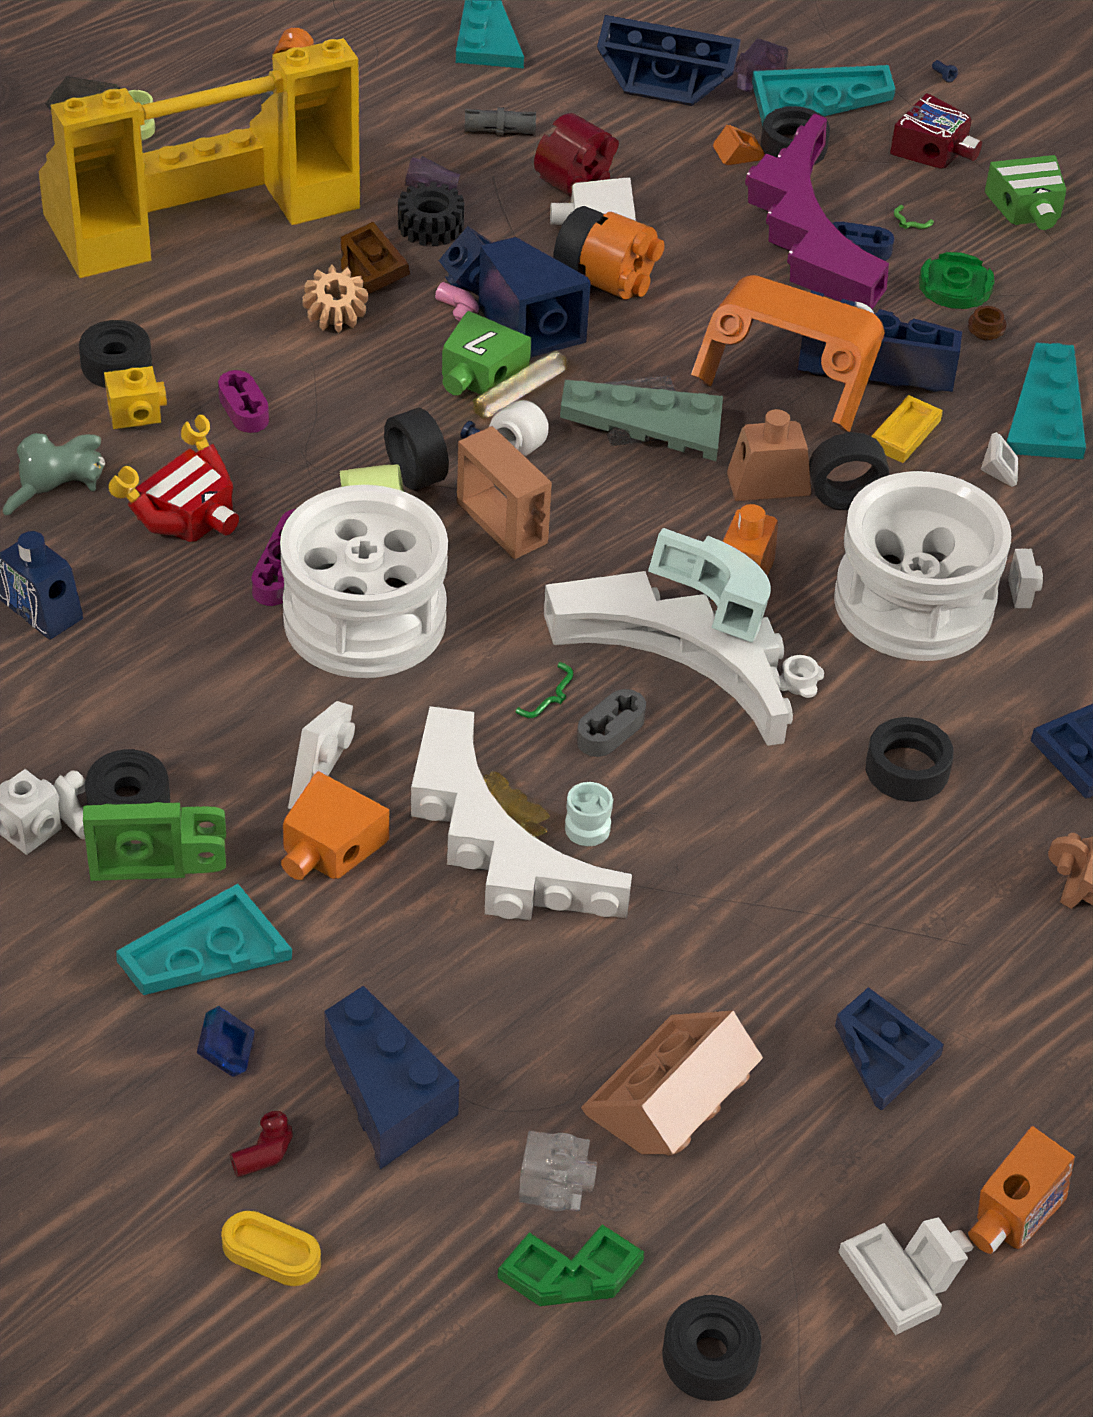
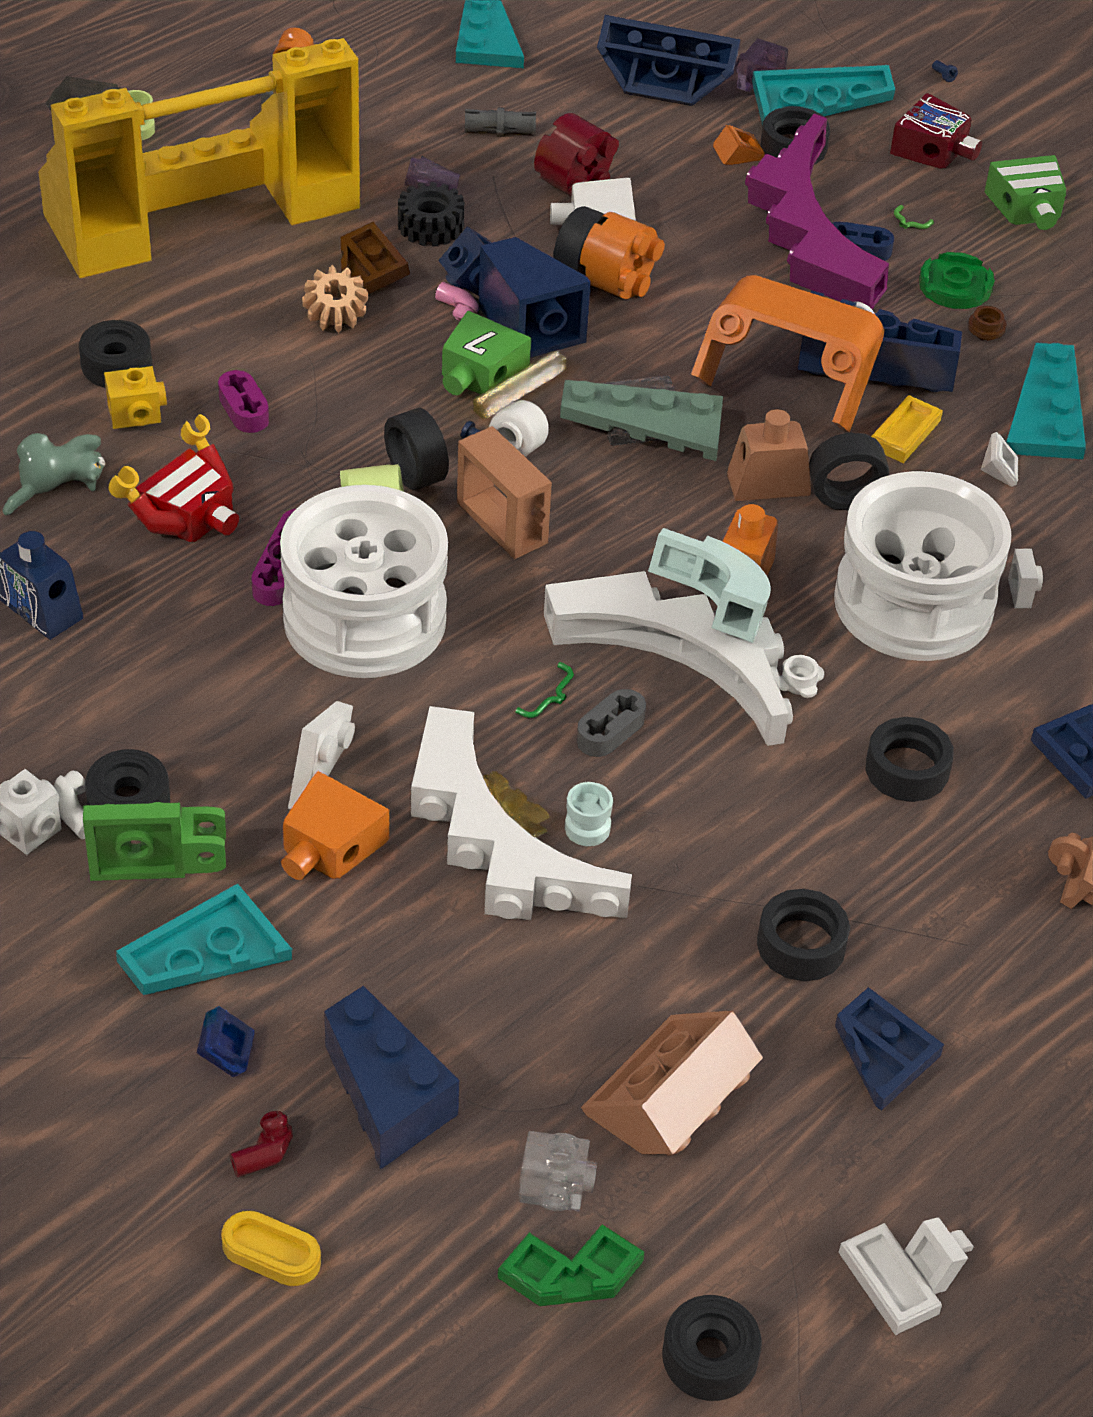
(798, 962): none -> black tyre
(1022, 1192): orange torso -> none

